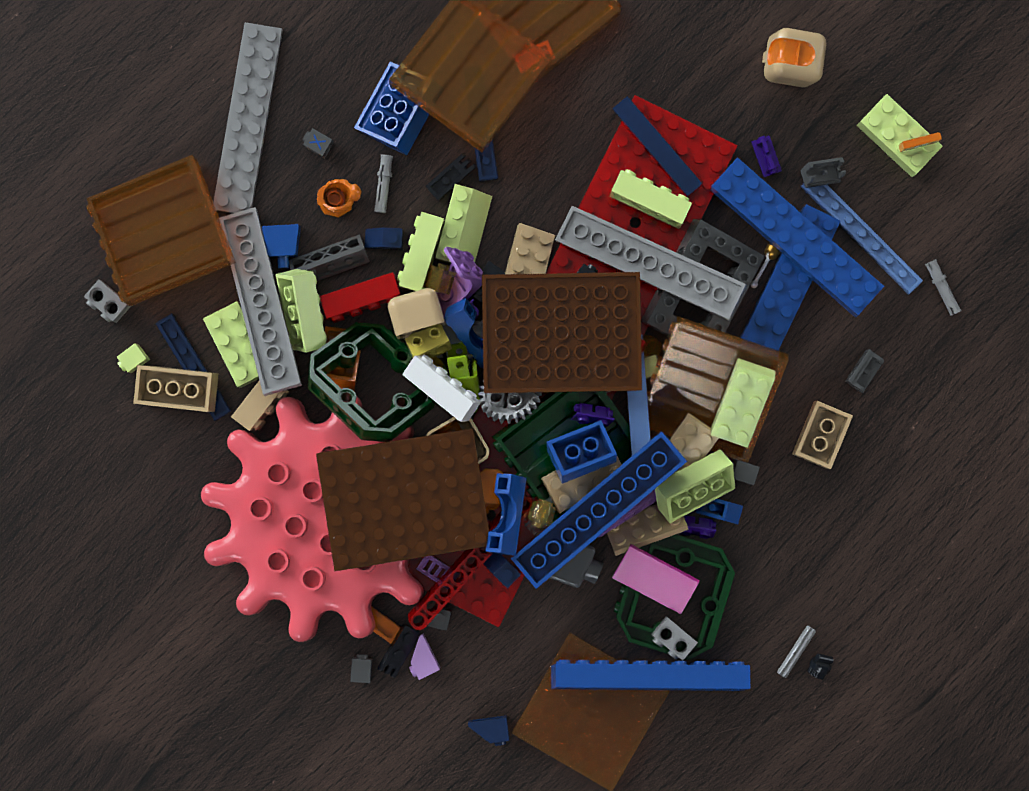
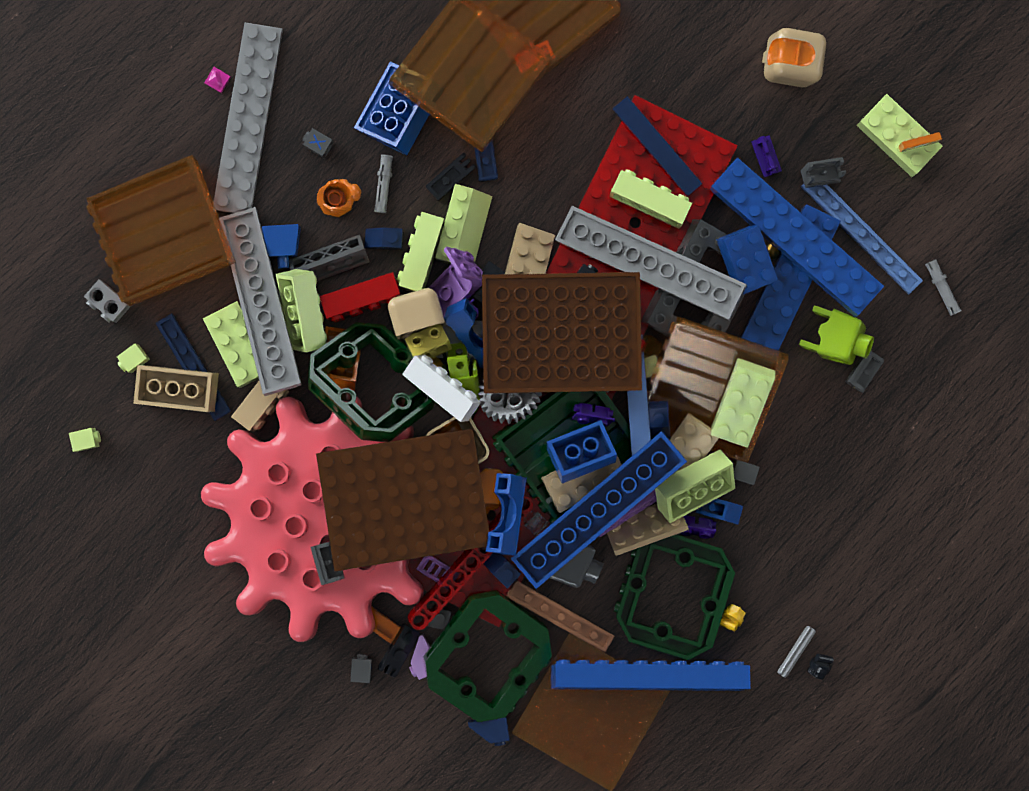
(84, 439): none -> yellowish green brick
(217, 80): none -> dark pink tile
(324, 564): none -> dark grey hinge
(440, 278): clear yellow brick -> none
(512, 691): none -> dark green panel
(541, 513): clear yellow head -> none
(560, 616): none -> nougat tile
(655, 579): dark pink tile -> none
(659, 418): none -> dark blue slope
(677, 635): light grey brick -> none
(732, 617): none -> yellow piece
(747, 258): none -> blue brick
(822, 435): tan brick -> none
(840, 337): none -> lime piece

